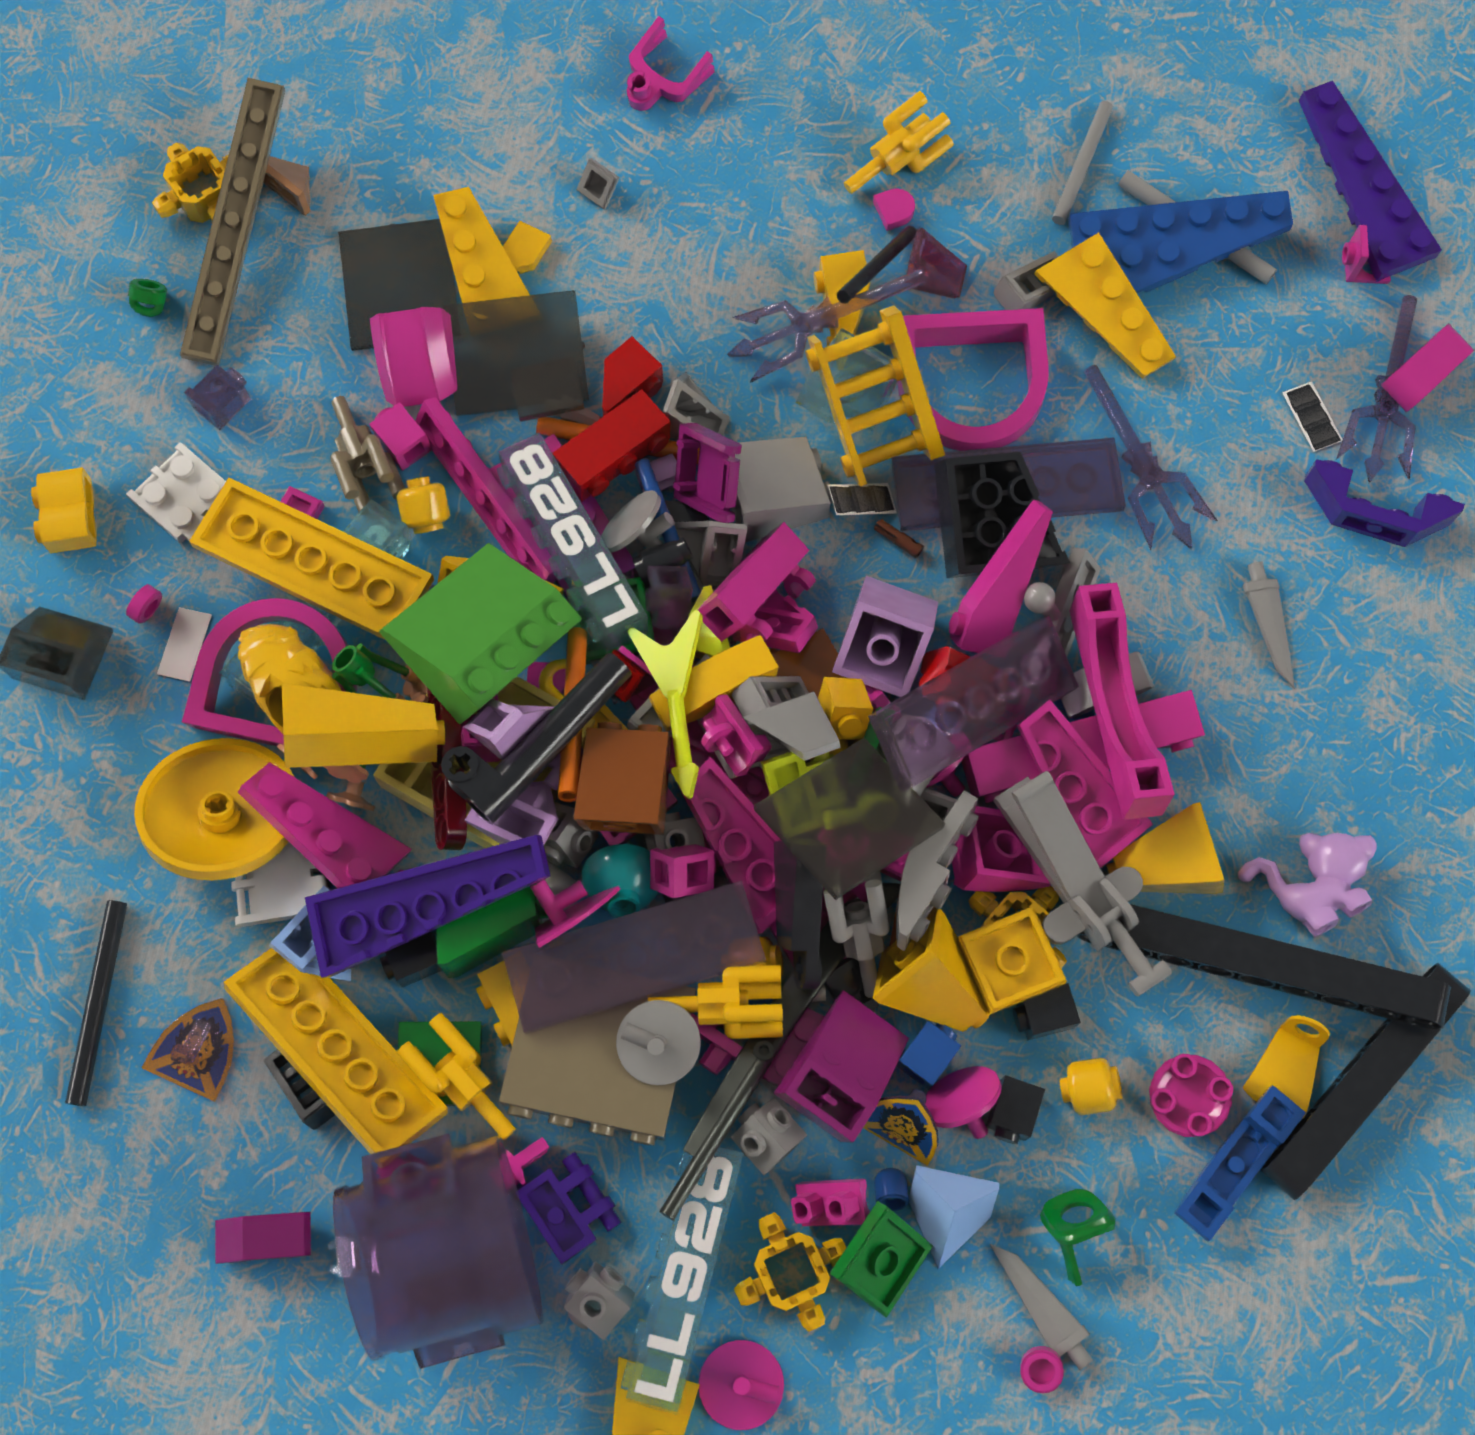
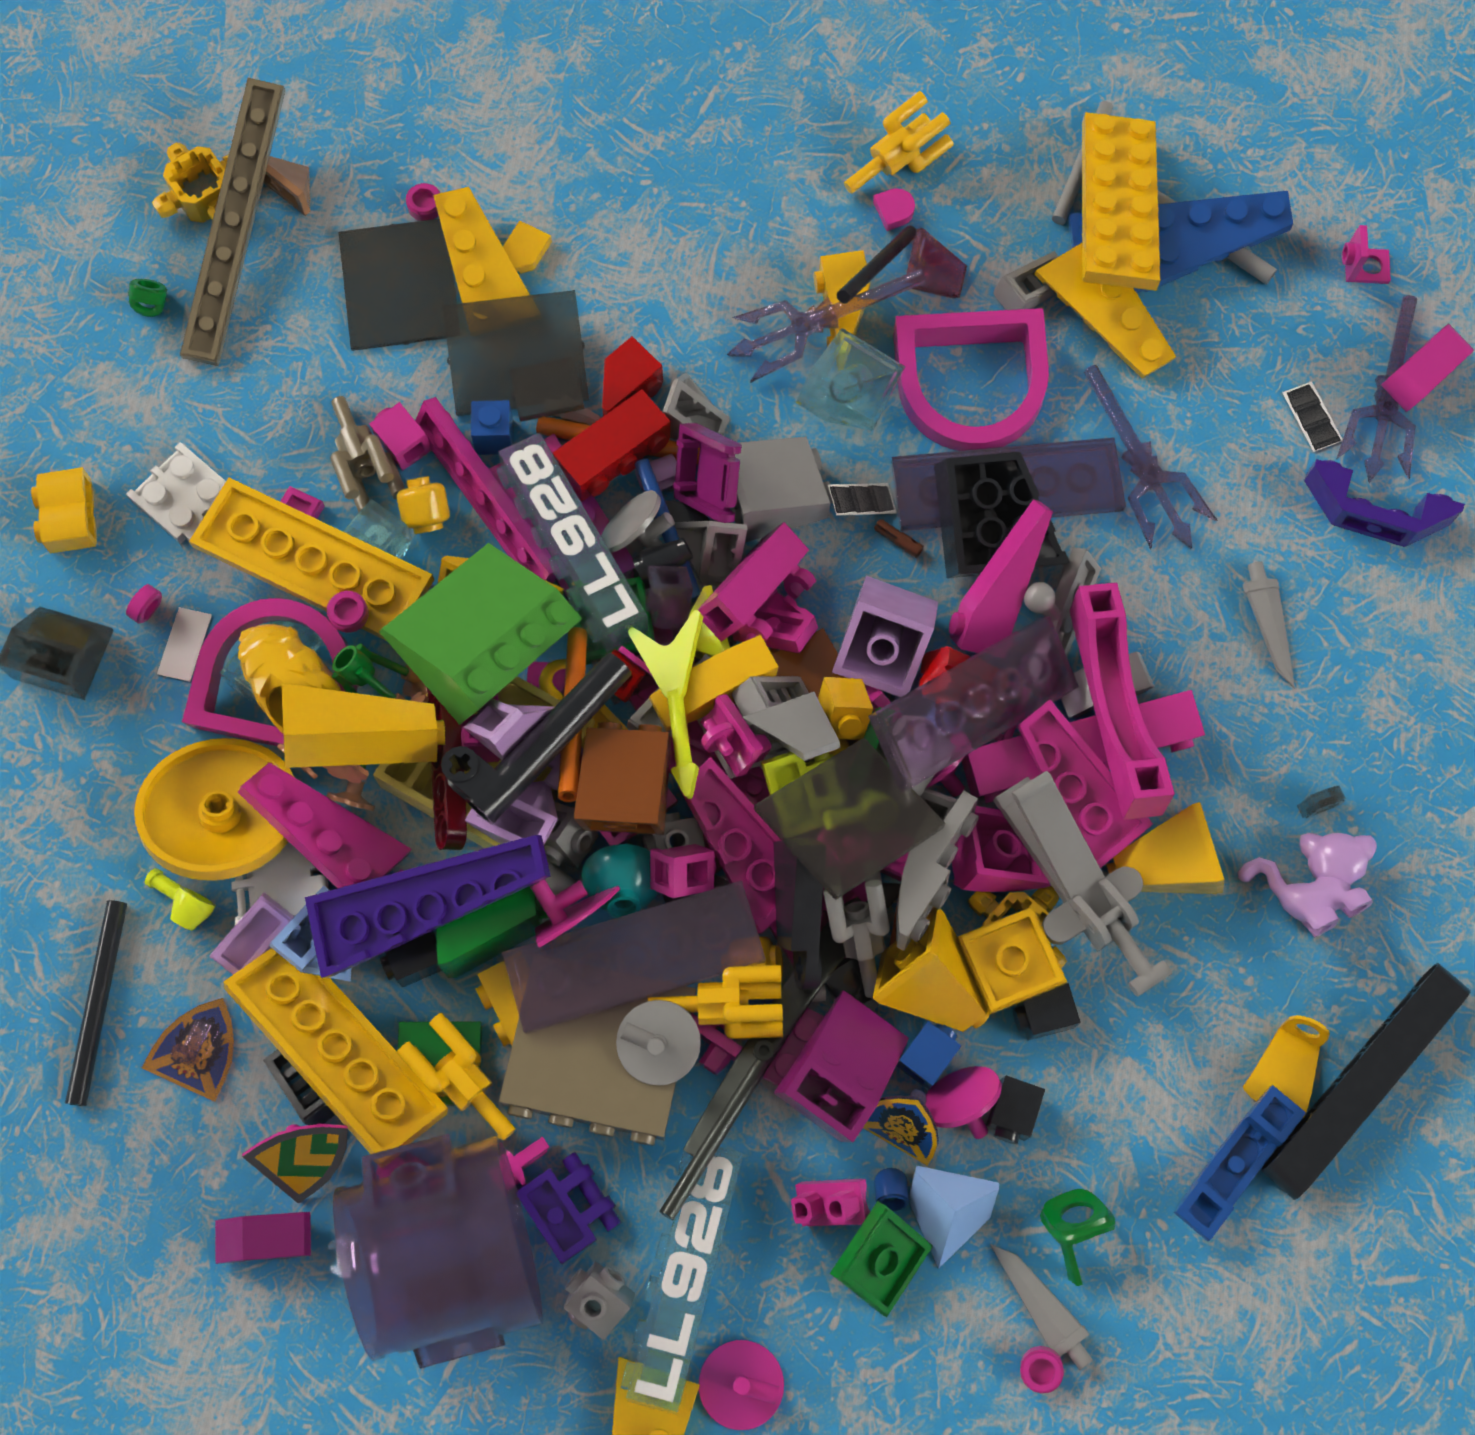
(188, 906): none -> neon yellow bar
(219, 396): clear purple brick -> none
(251, 934): none -> lavender tile
(300, 1157): none -> shield
(347, 611): none -> dark pink tile
(414, 355): dark pink slope -> none
(421, 202): none -> dark pink tile
(491, 426): none -> blue brick
(597, 183): light grey slope -> none
(647, 86): dark pink piece -> none
(750, 1290): yellow piece -> none
(767, 1134): light grey brick -> none
(912, 403): yellow fence -> none
(1091, 1086): yellow head -> none
(1120, 202): none -> yellow plate
(1190, 1095): dark pink dish -> none
(1290, 968): black beam -> none
(1321, 801): none -> clear smoke tile
(1374, 196): dark purple wing -> none

